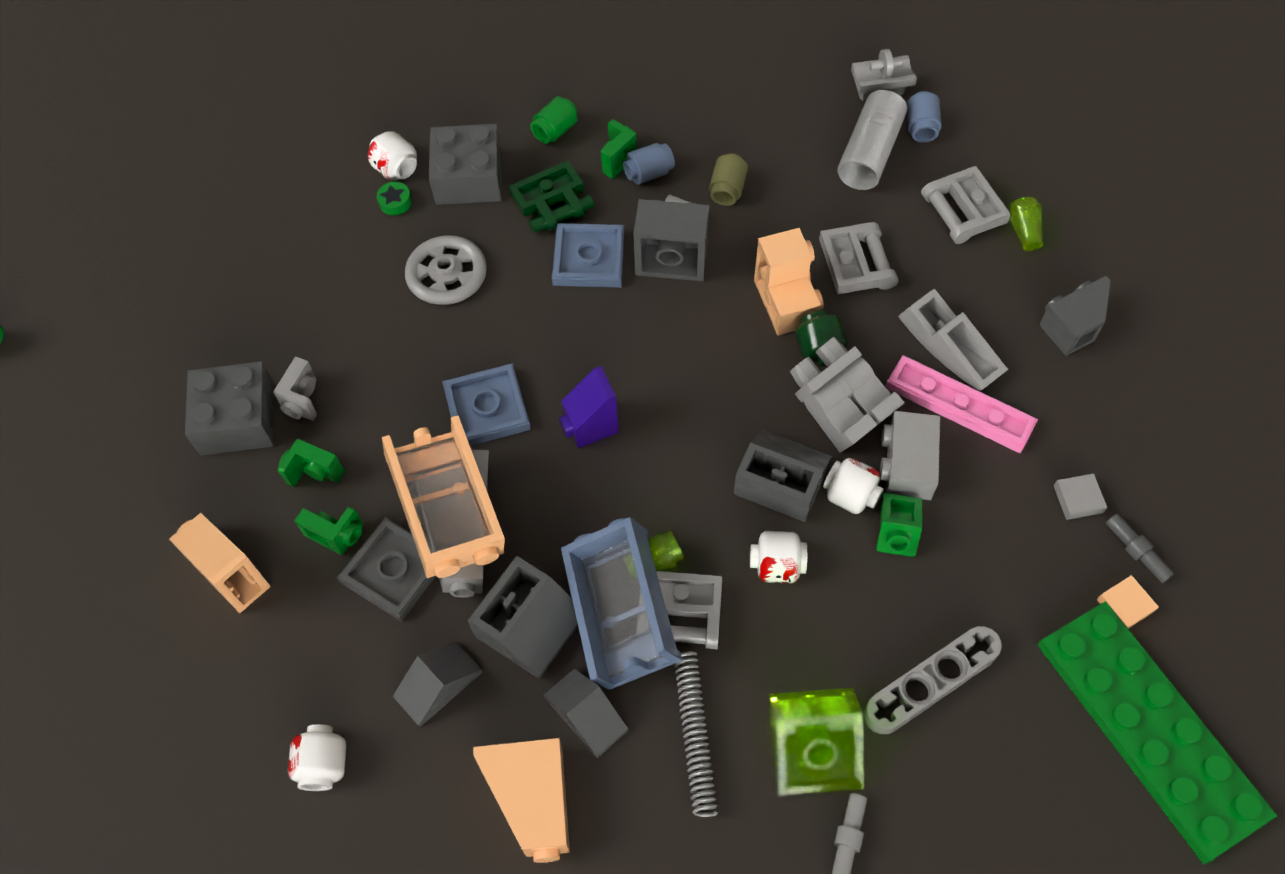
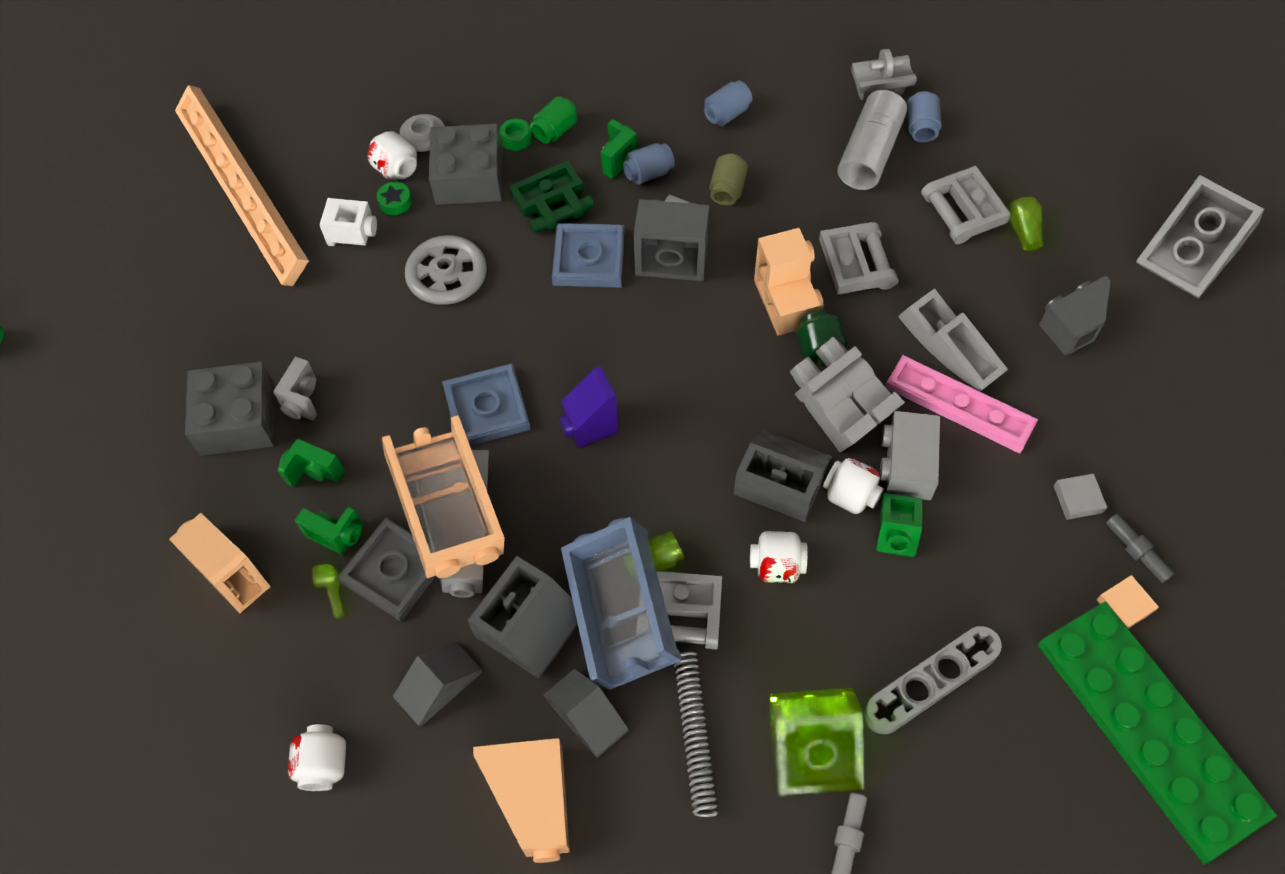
(242, 187): none -> light nougat plate
(327, 576): none -> clear neon green hand
(347, 222): none -> white brick
(417, 130): none -> light grey piece
(515, 134): none -> green tile
(727, 103): none -> sand blue brick
(1200, 236): none -> light grey slope

